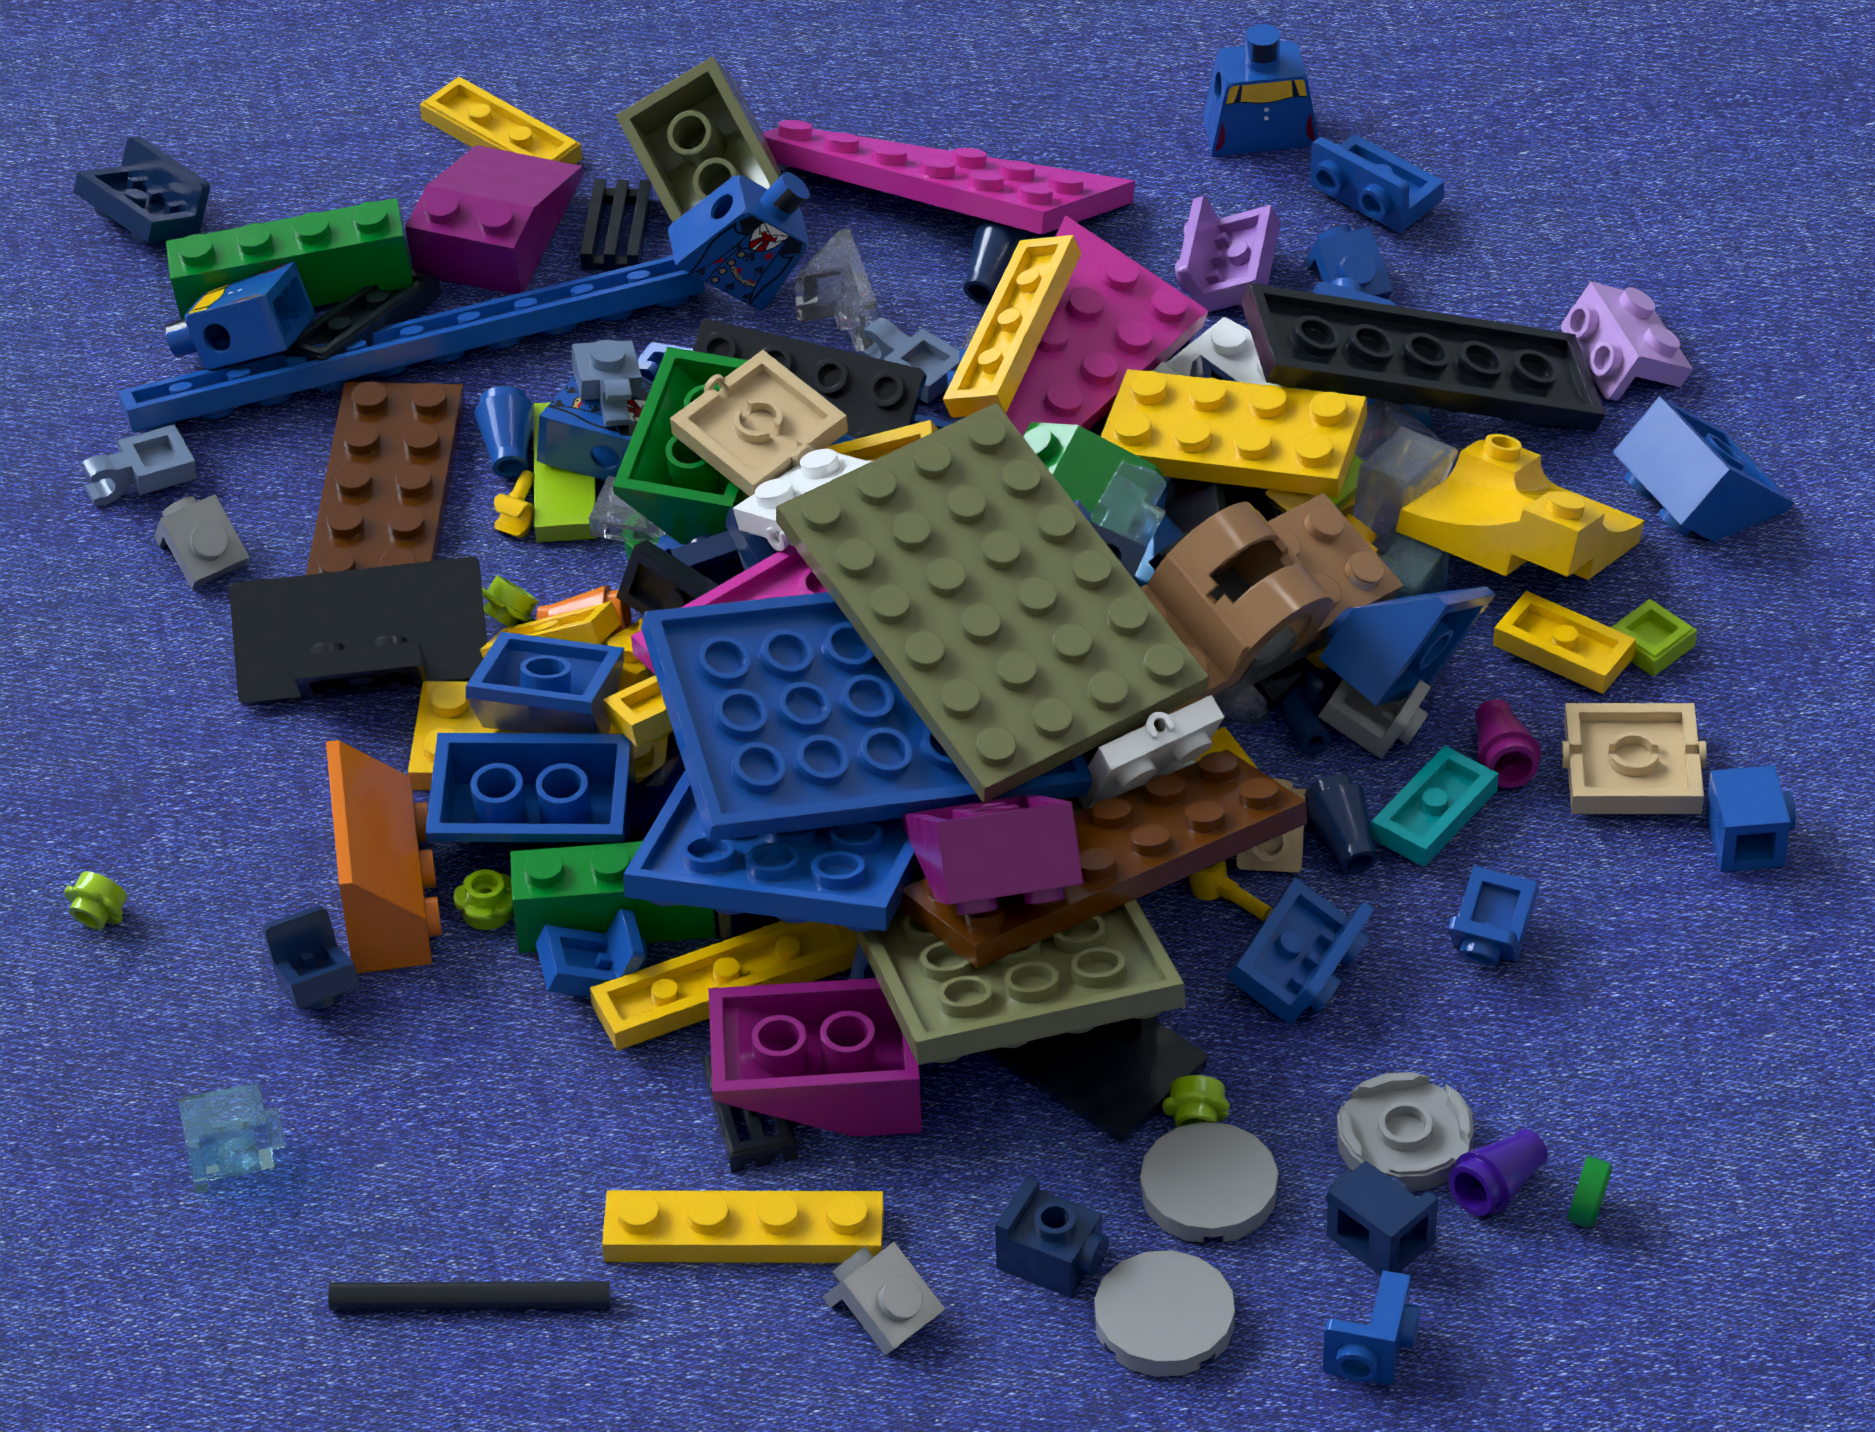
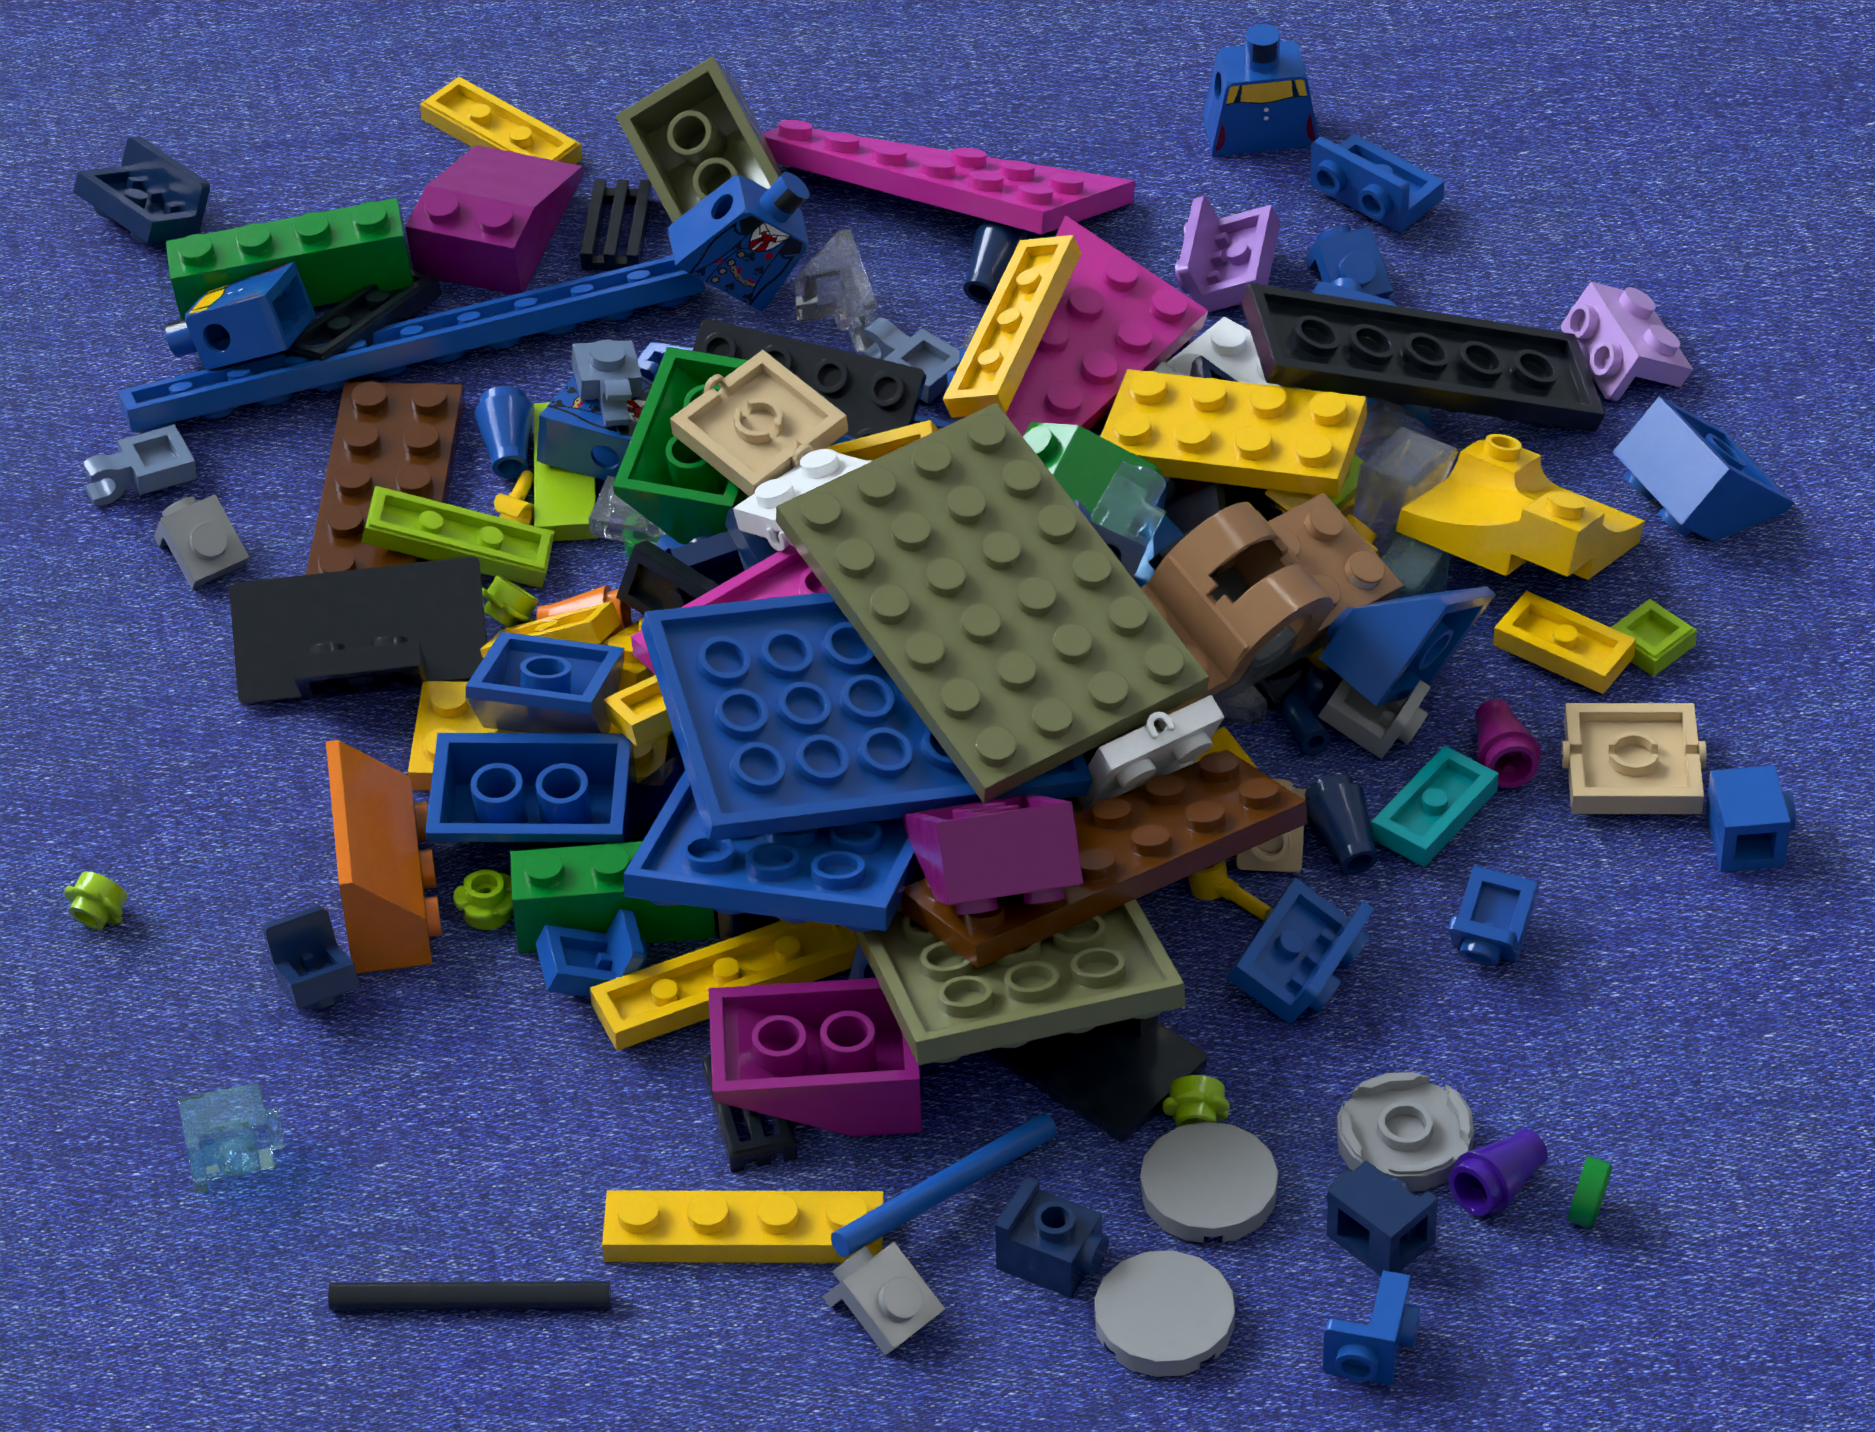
(451, 532): none -> lime tile
(943, 1185): none -> blue bar

